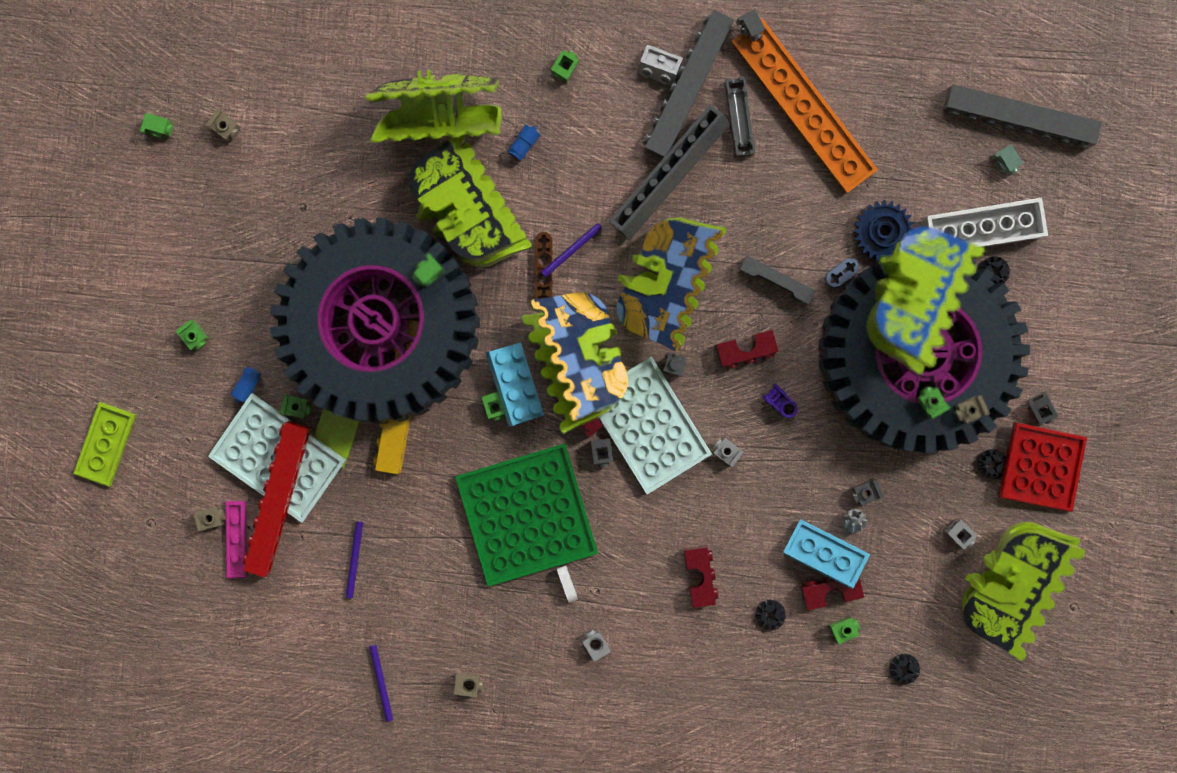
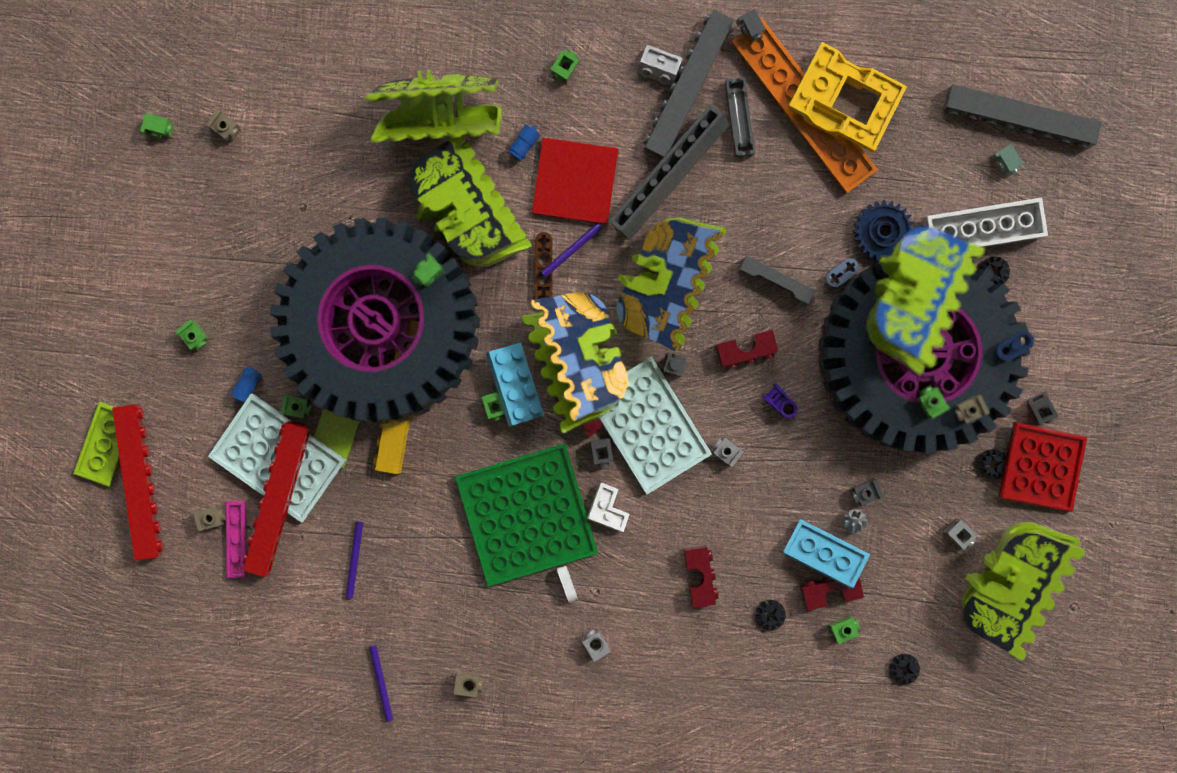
(137, 482): none -> red brick
(575, 180): none -> red tile
(603, 511): none -> white plate
(822, 85): none -> yellow piece
(1013, 345): none -> dark blue plate

